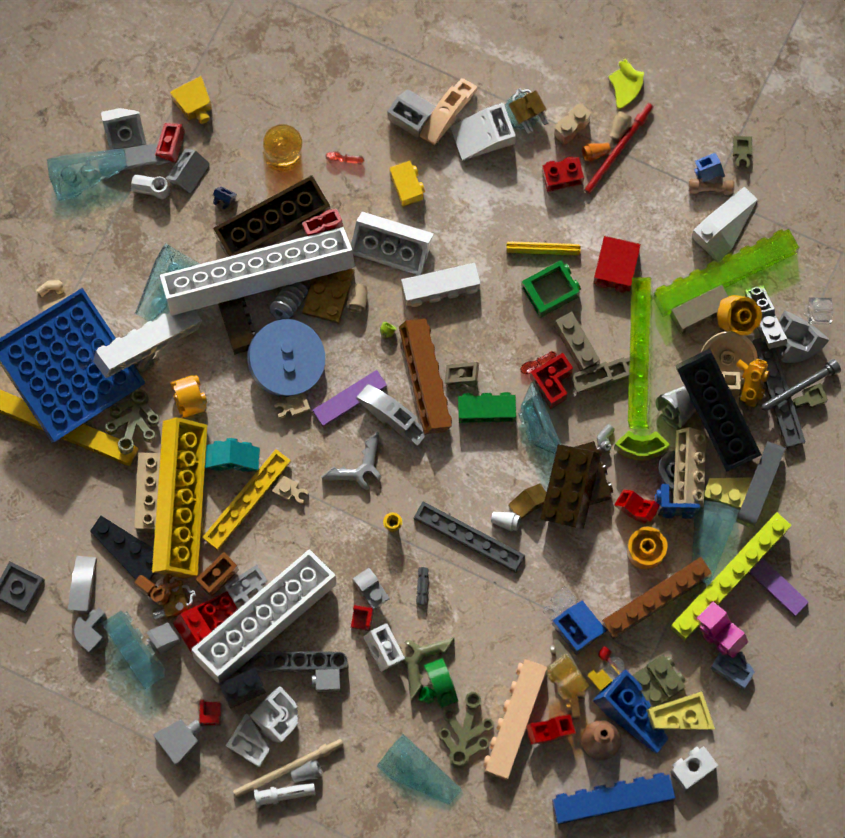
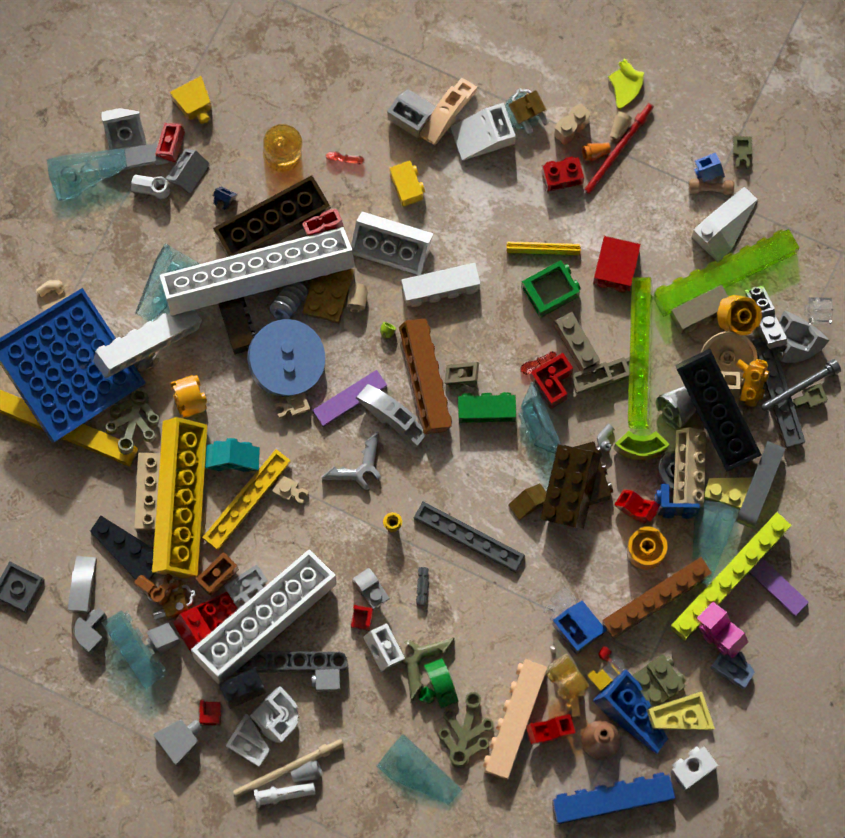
(506, 520): white cone -> none

